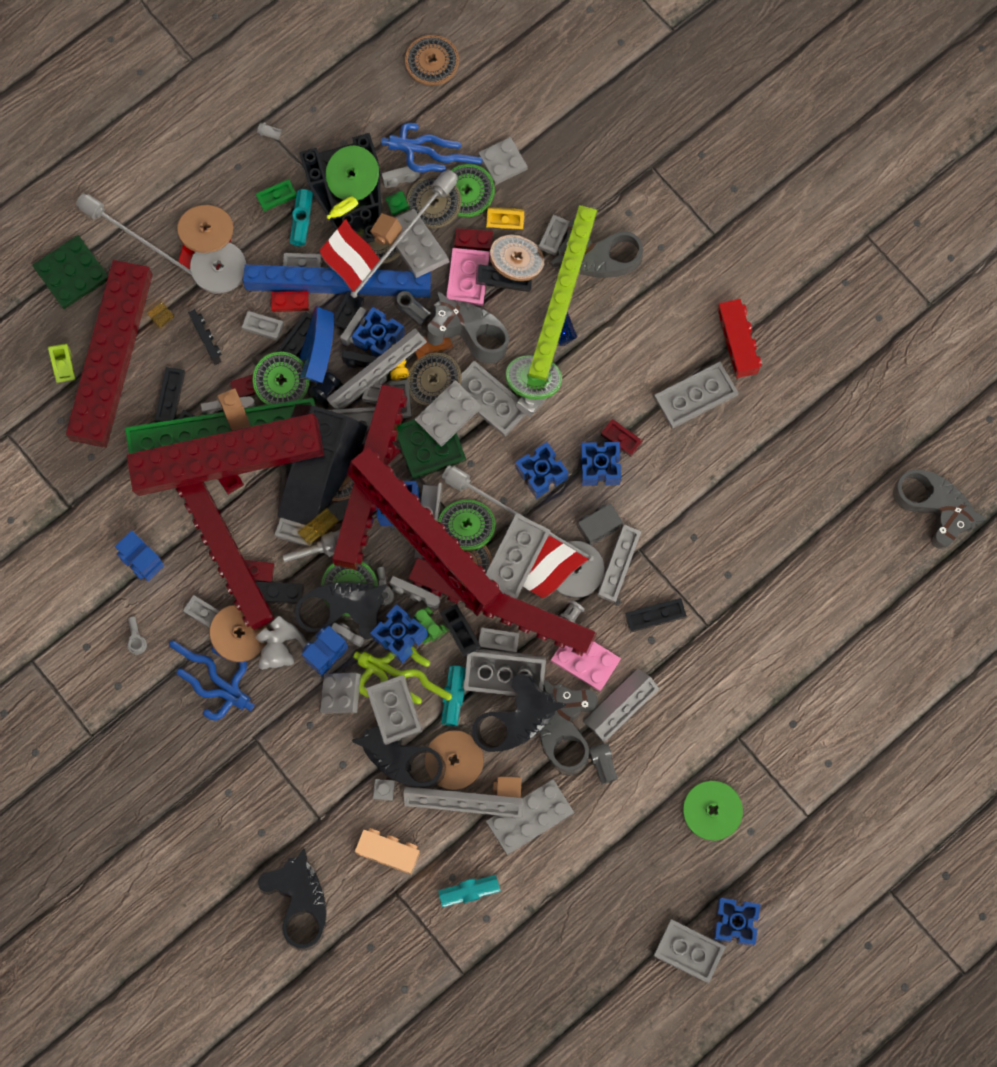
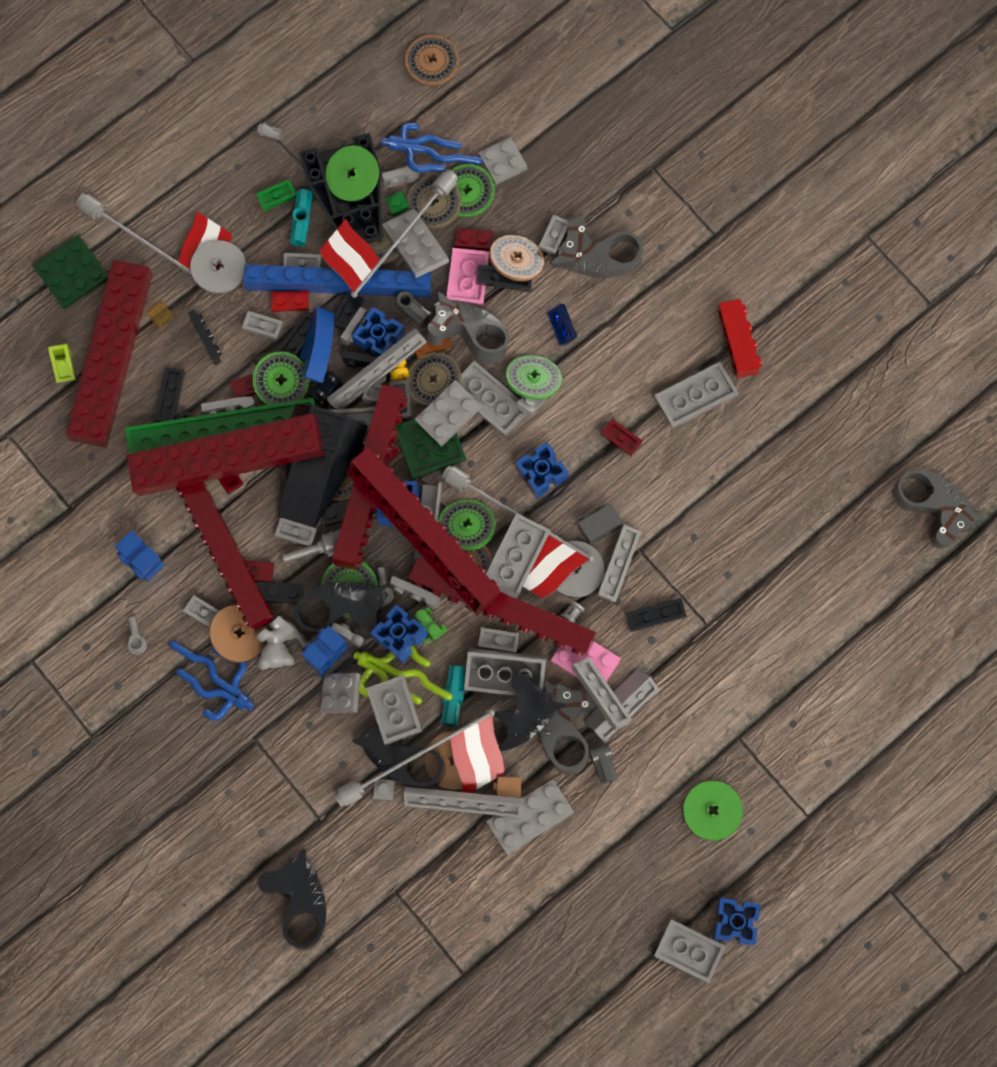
(192, 225): medium nougat piece -> none
(233, 410): medium nougat slope -> none
(317, 526): clear yellow plate -> none
(343, 207): neon yellow piece -> none
(386, 230): medium nougat brick -> none
(387, 851): light nougat brick -> none
(460, 630): black slope -> none
(469, 891): teal piece -> none
(473, 752): none -> flag
(505, 218): yellow slope -> none
(562, 293): lime plate -> none
(601, 694): none -> light grey plate
(609, 455): blue brick -> none

